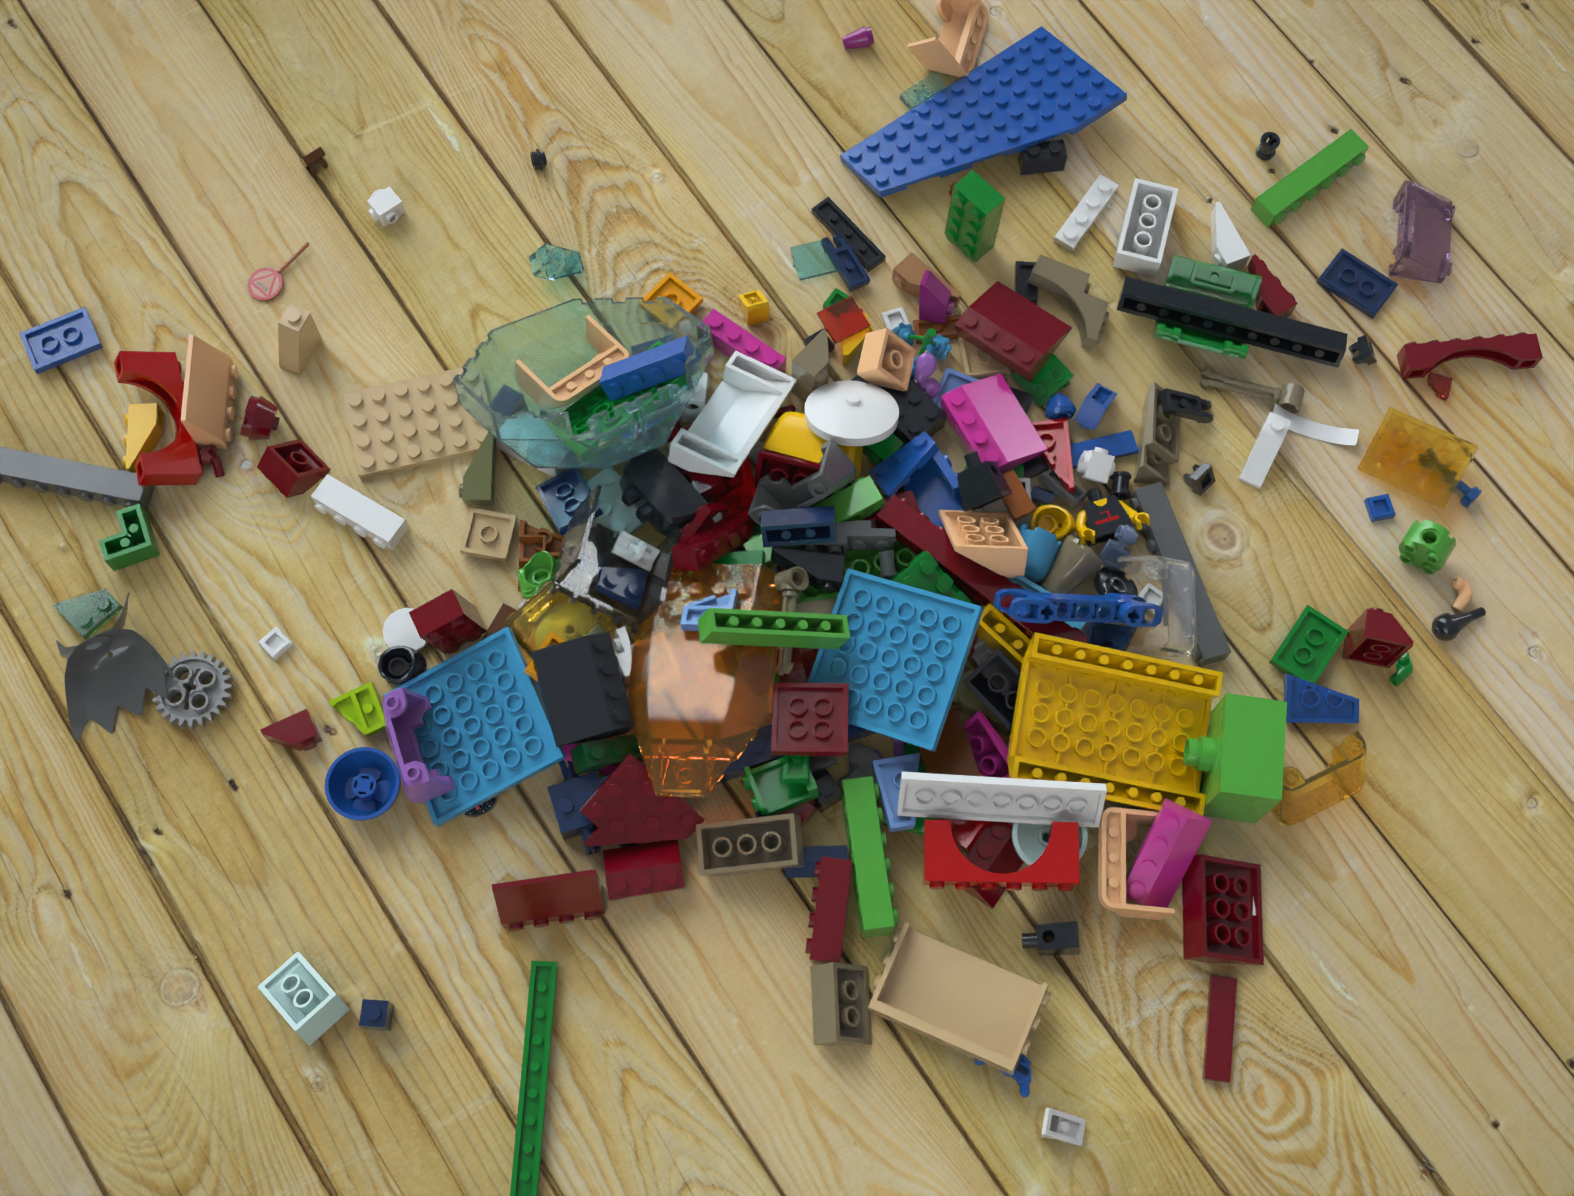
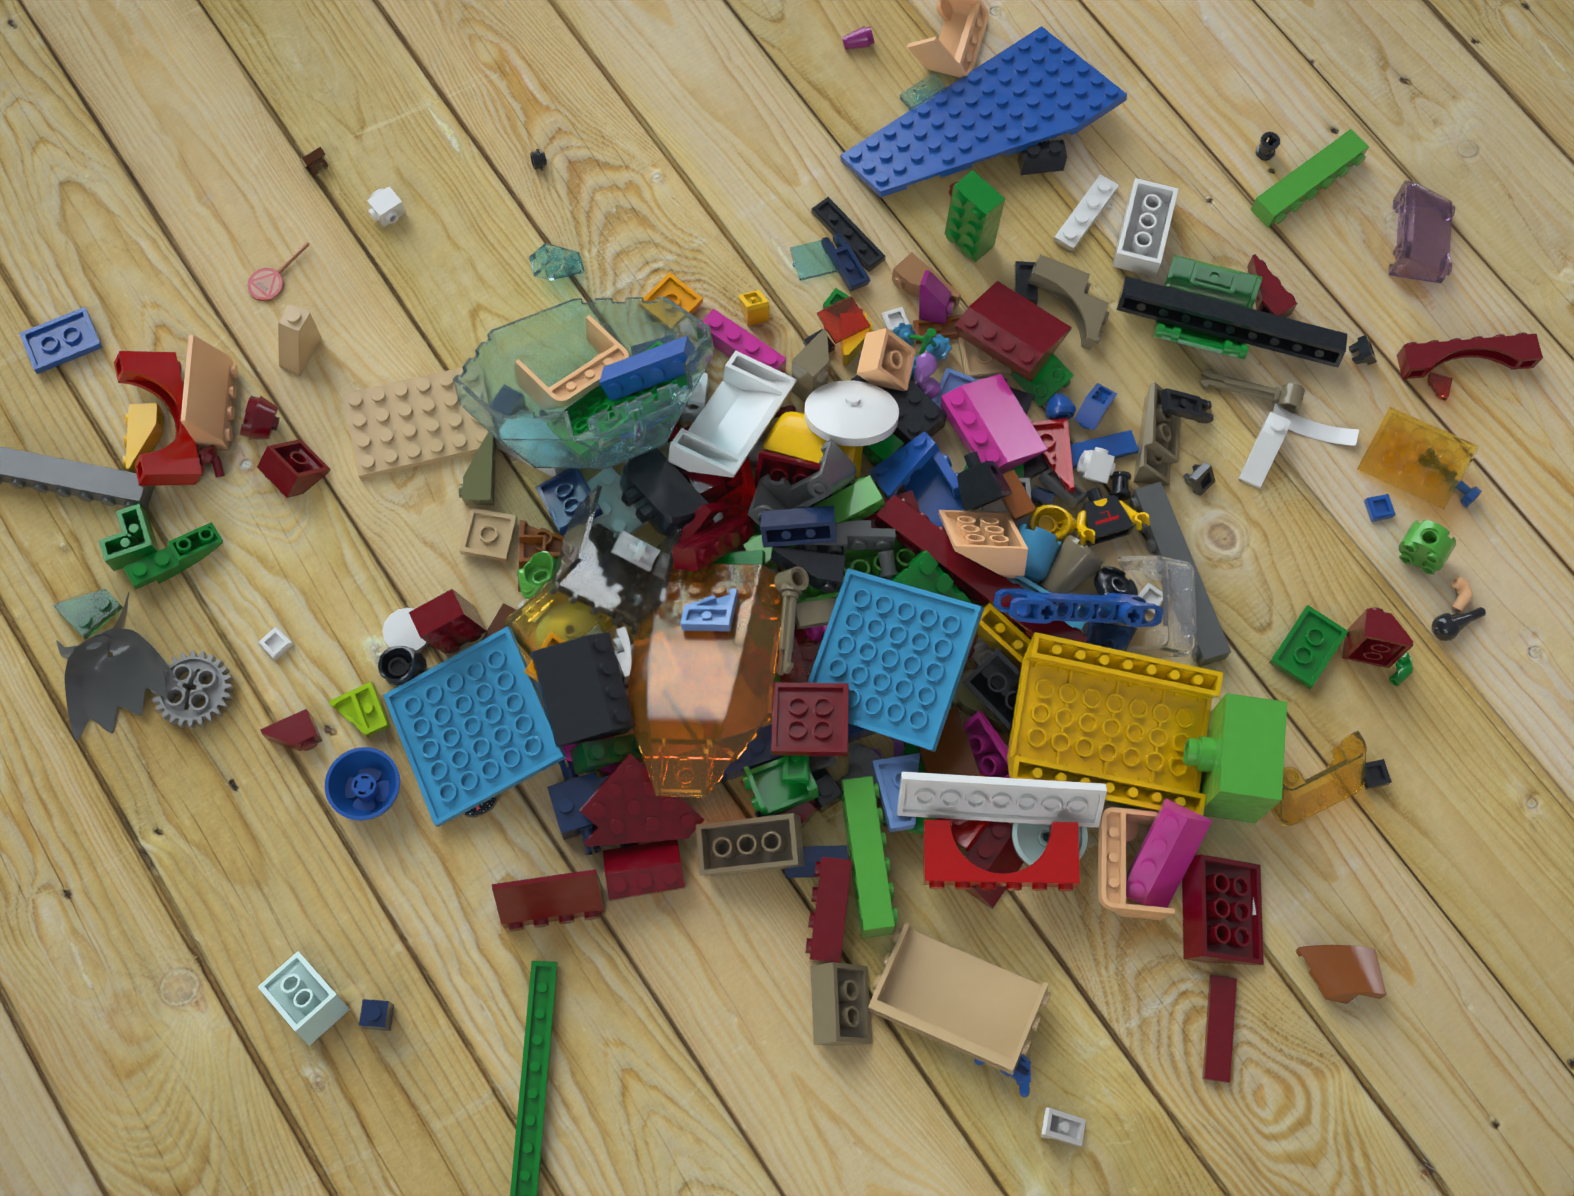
(175, 558): none -> green slope
(359, 512): white brick -> none
(403, 714): medium lavender windscreen -> none
(622, 585): dark blue wing -> none
(773, 628): bright green brick -> none
(1064, 943): black torso -> none
(1112, 549): sand blue plate -> none
(1226, 244): white slope -> none
(1317, 704): blue wing -> none
(1344, 971): none -> dark orange slope
(1357, 283): dark blue tile -> none
(1376, 774): none -> black plate

